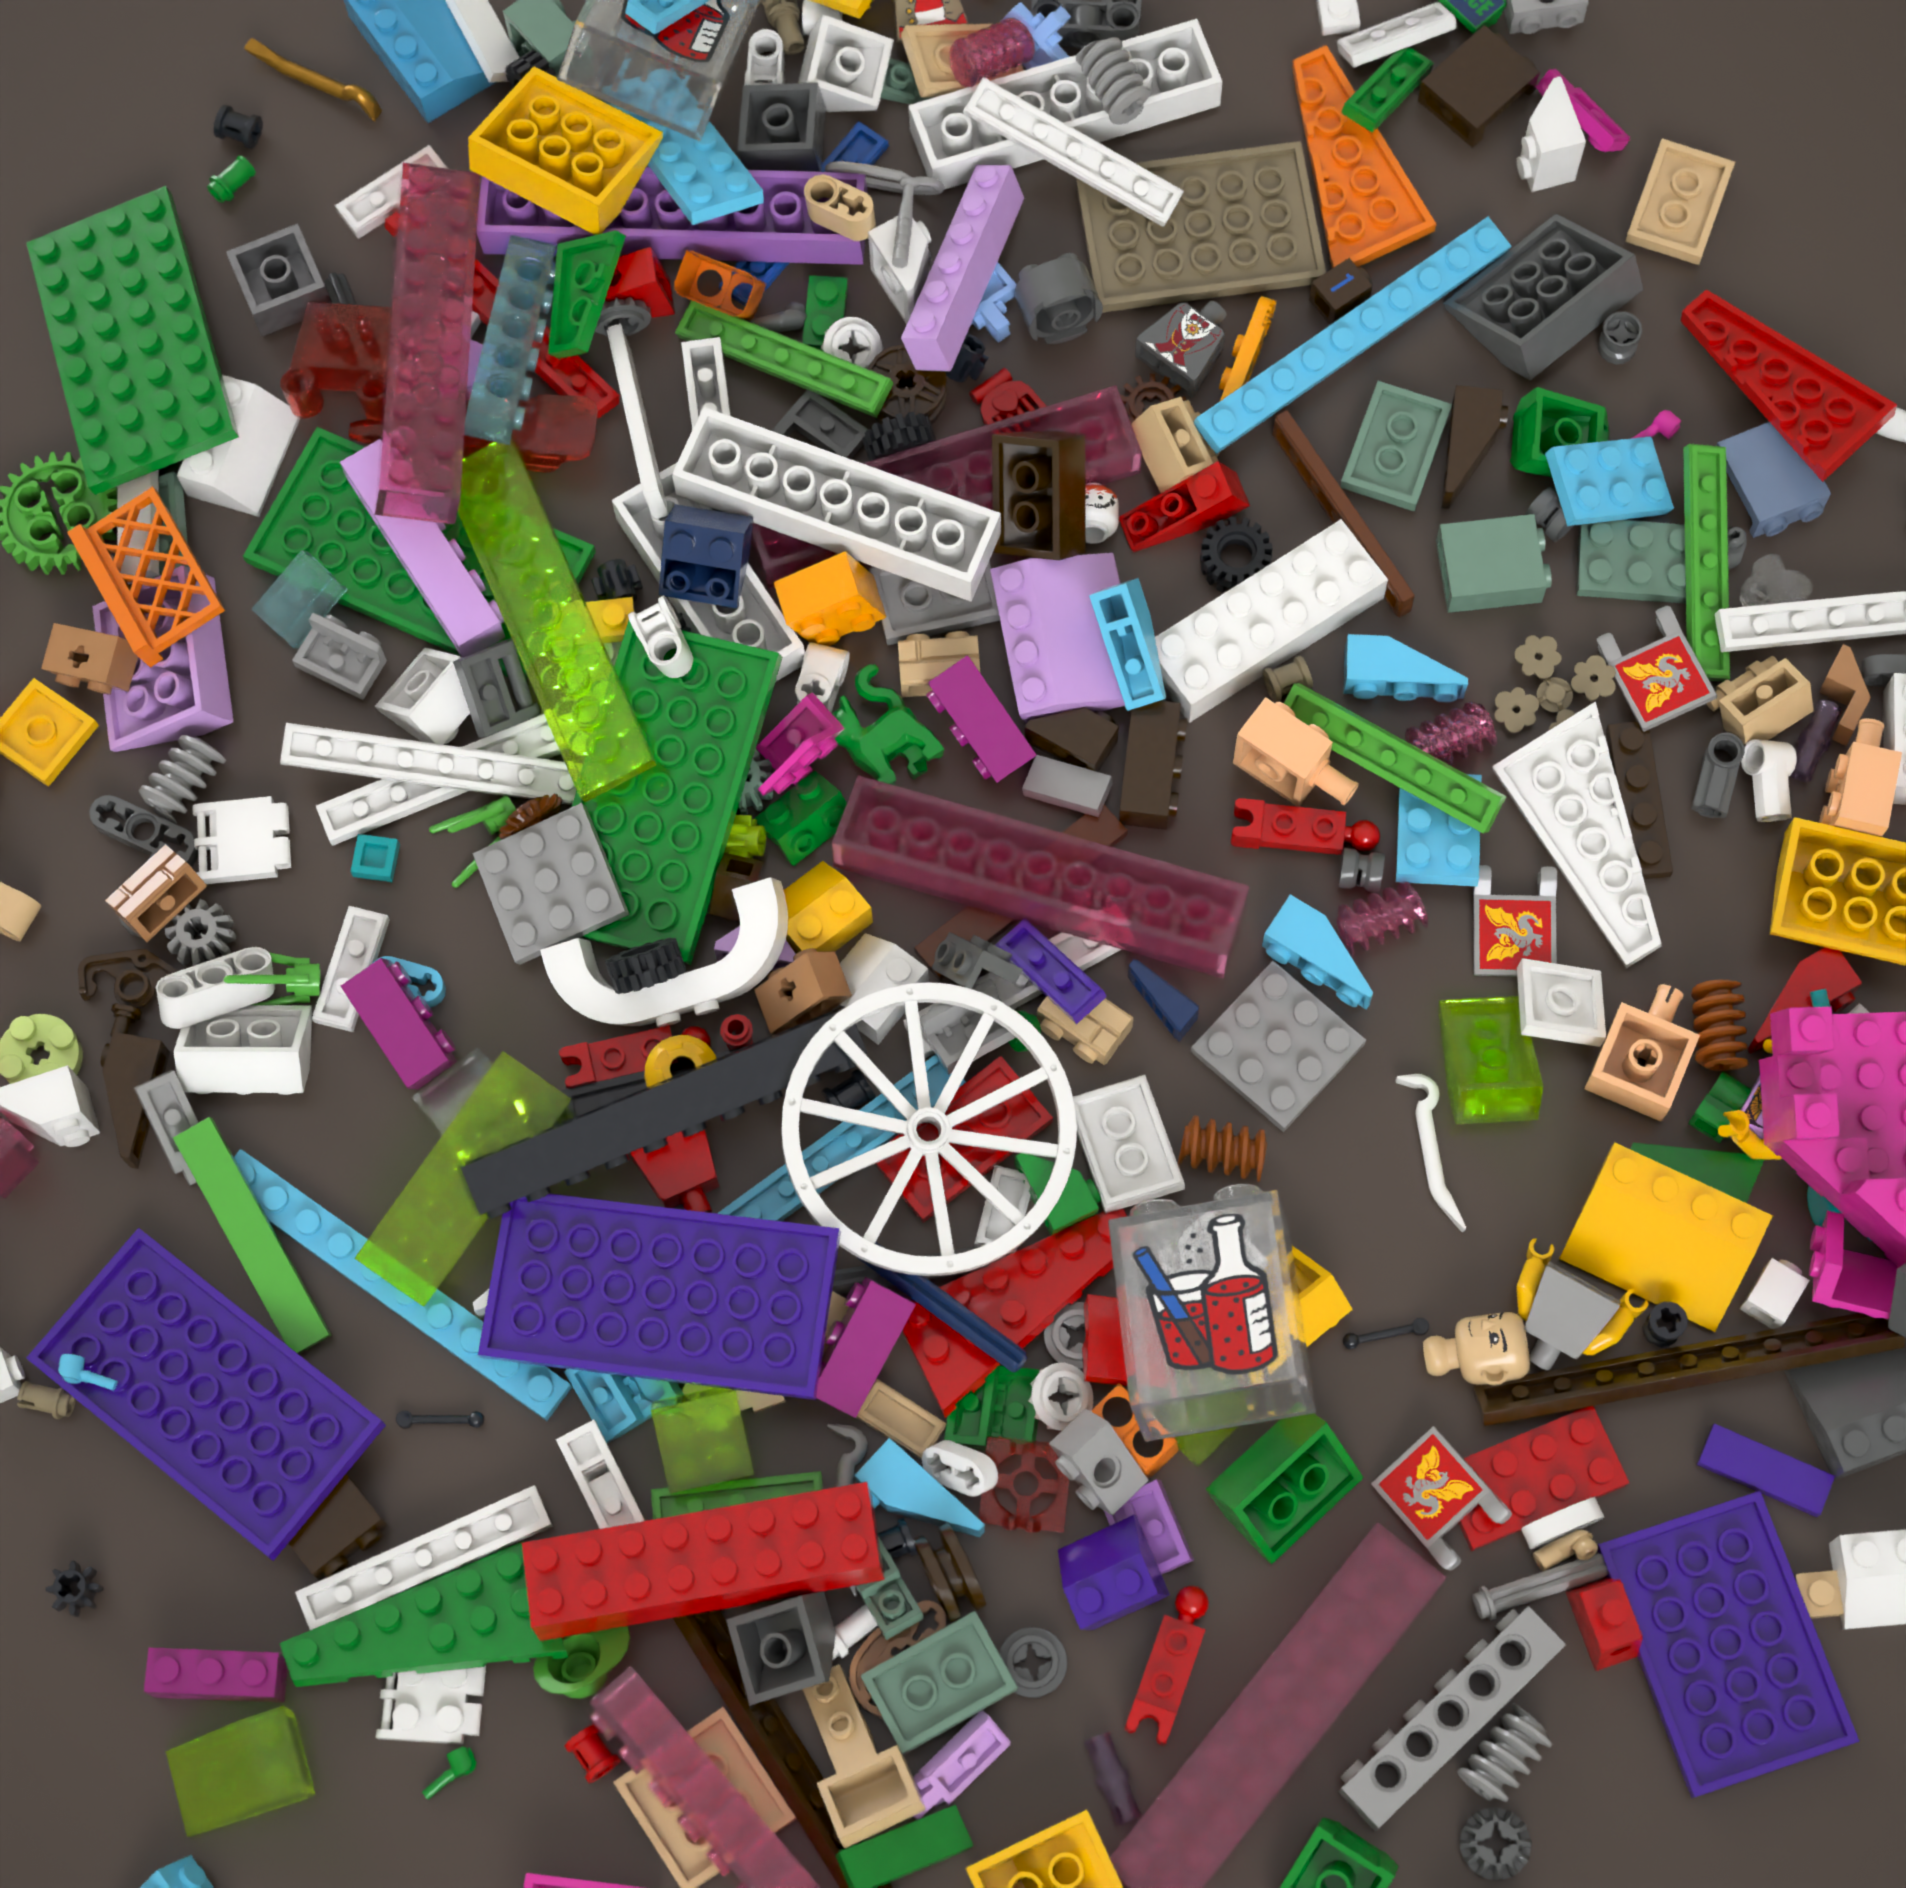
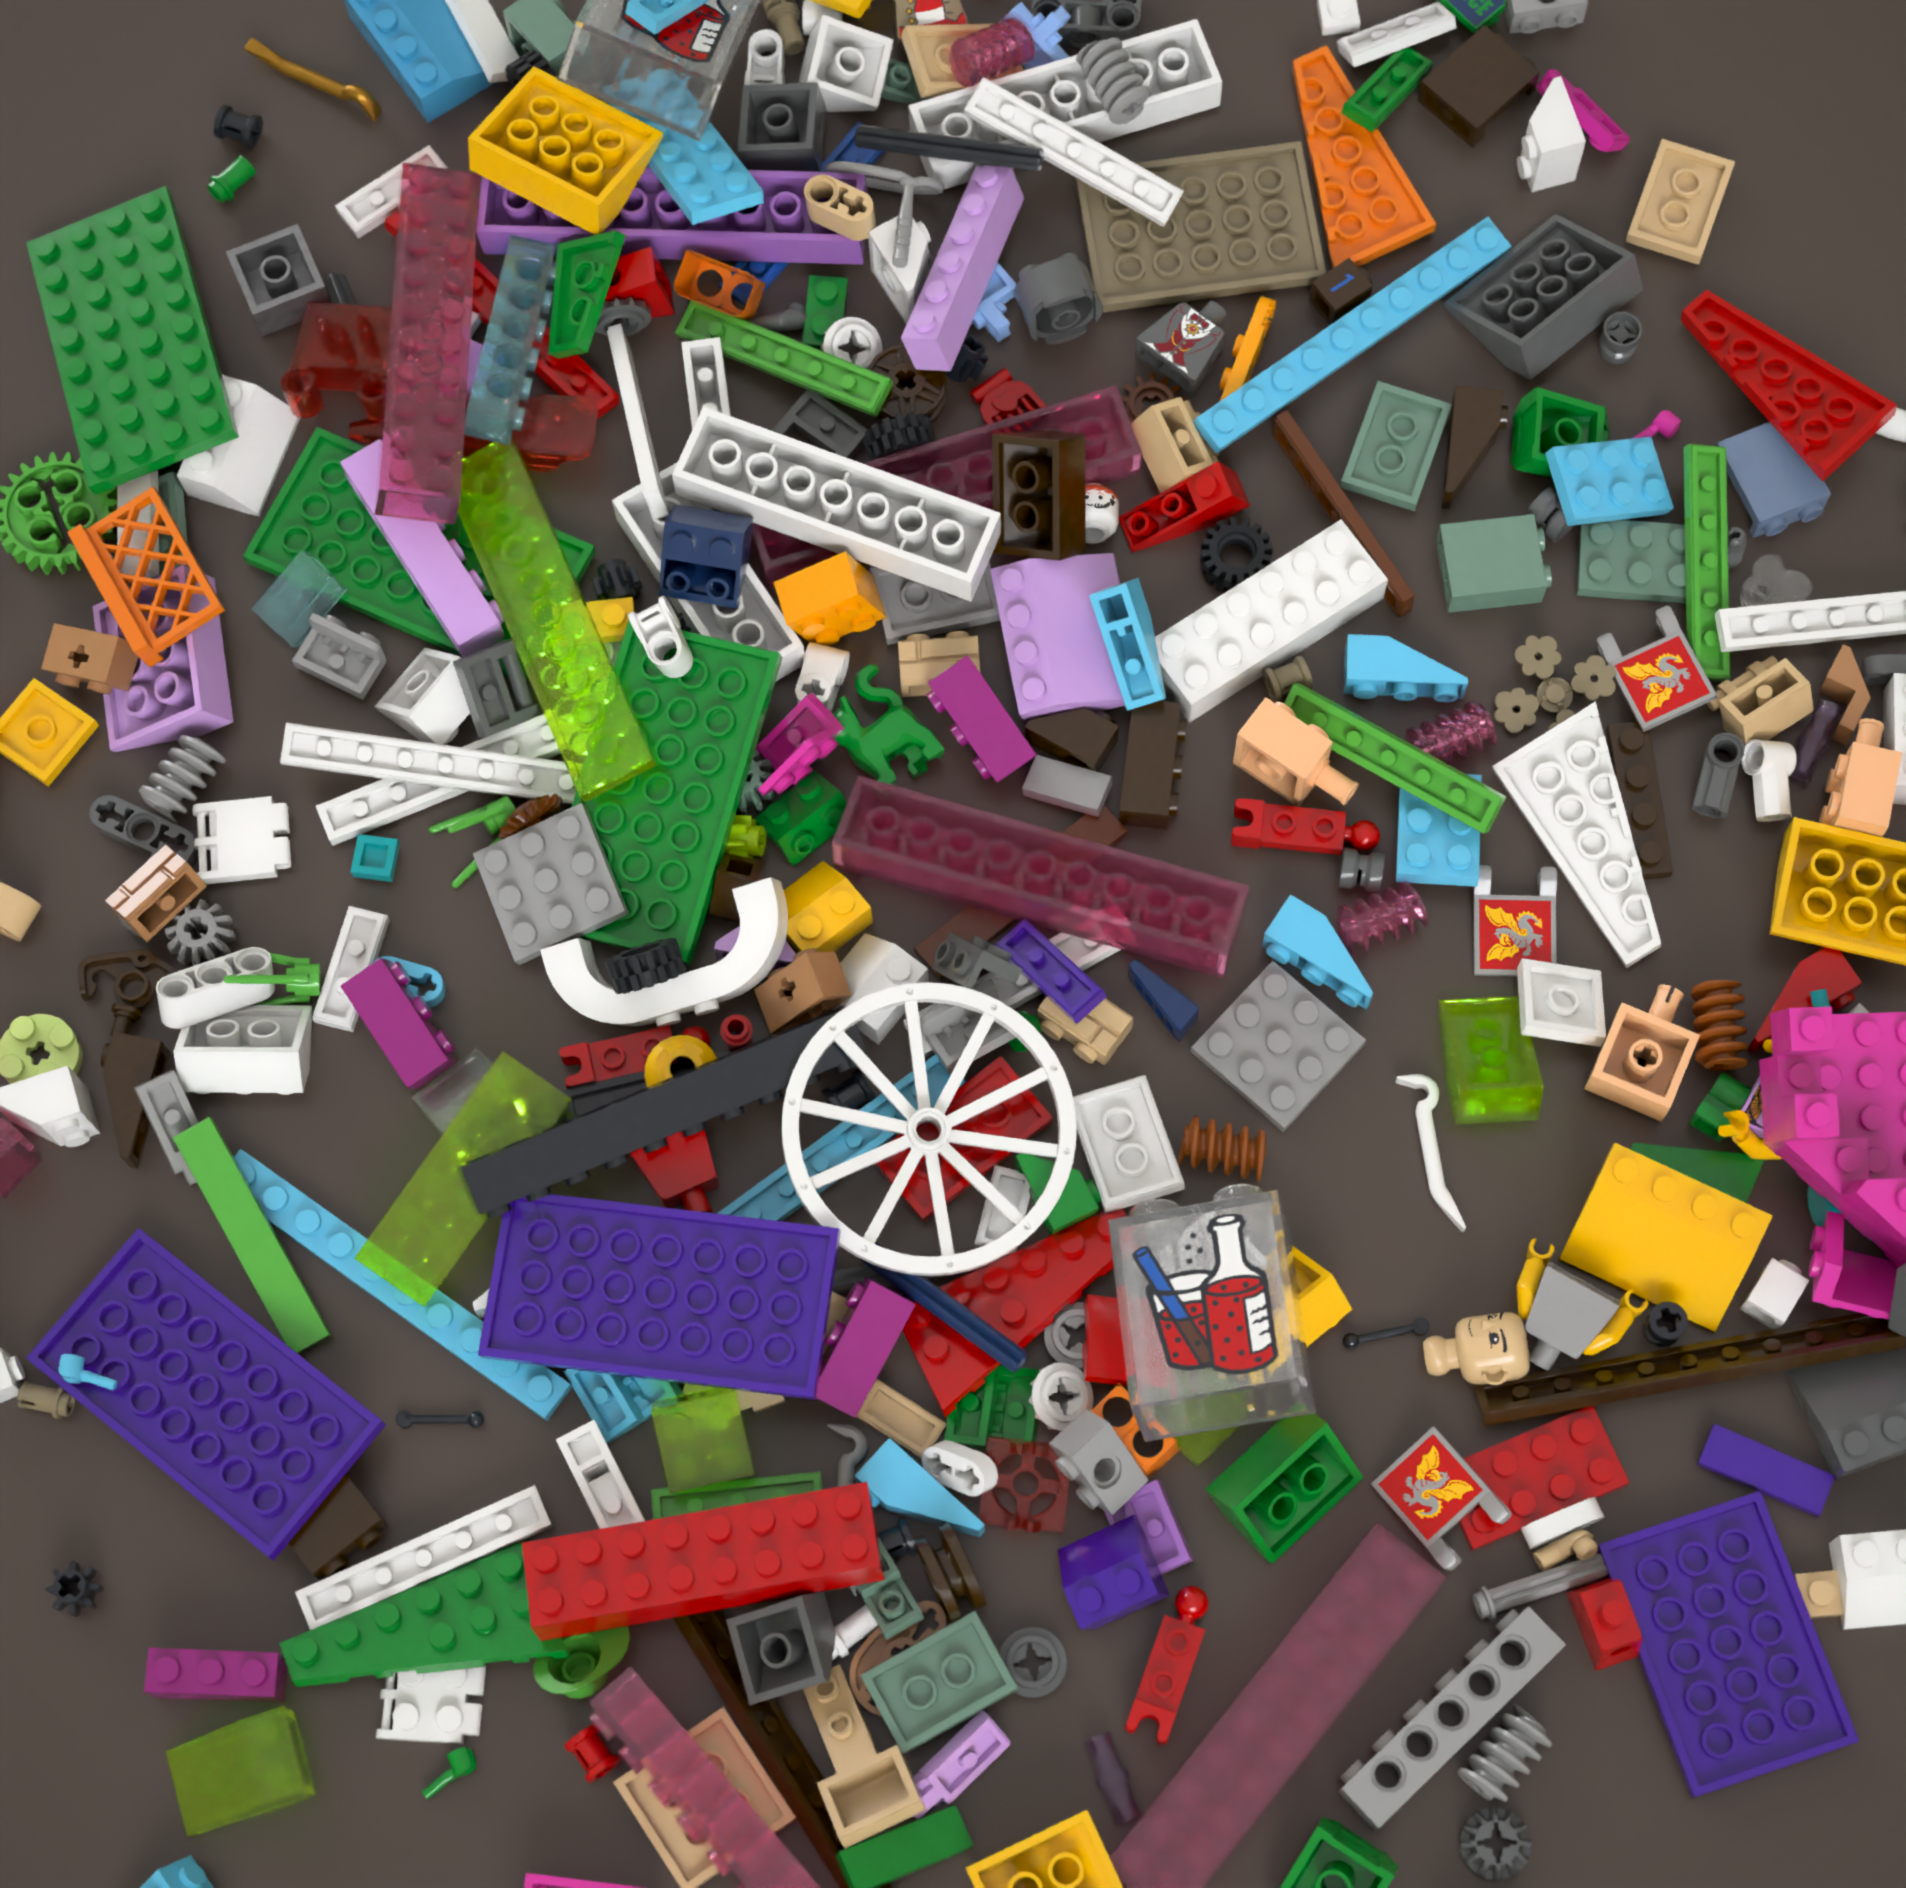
(949, 147): none -> black axle

